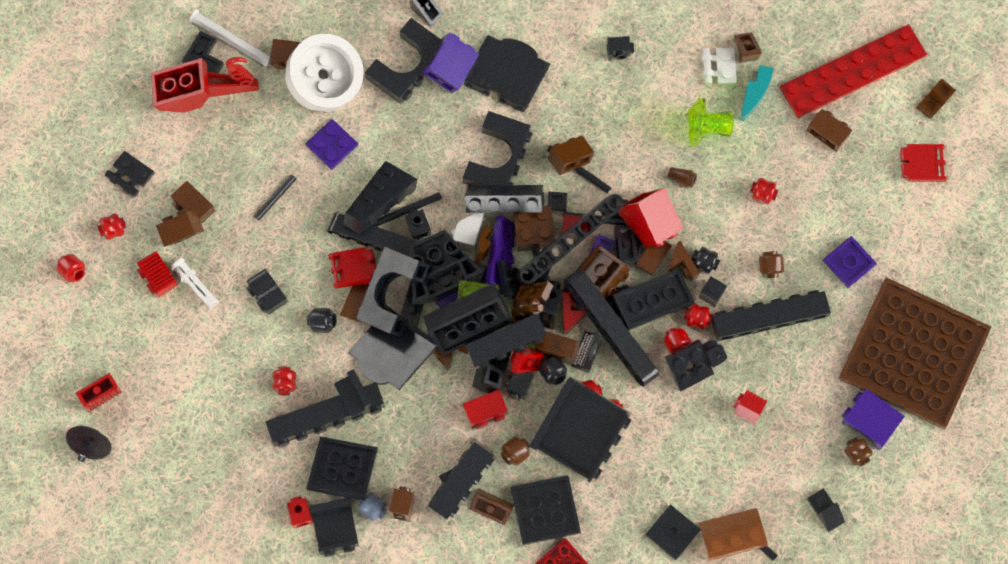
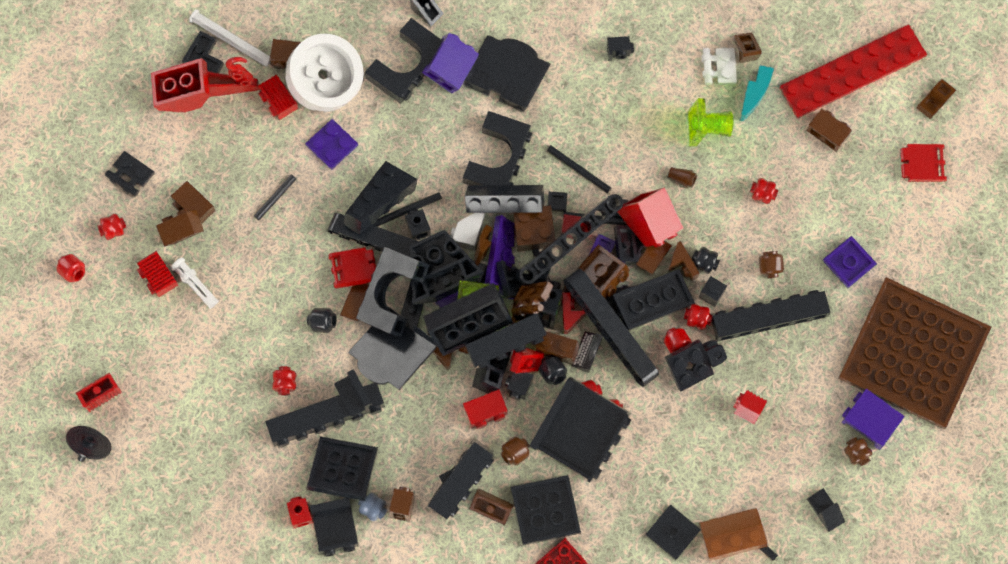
(266, 291): black brick -> none
(278, 97): none -> red brick
(570, 155): reddish brown brick -> none

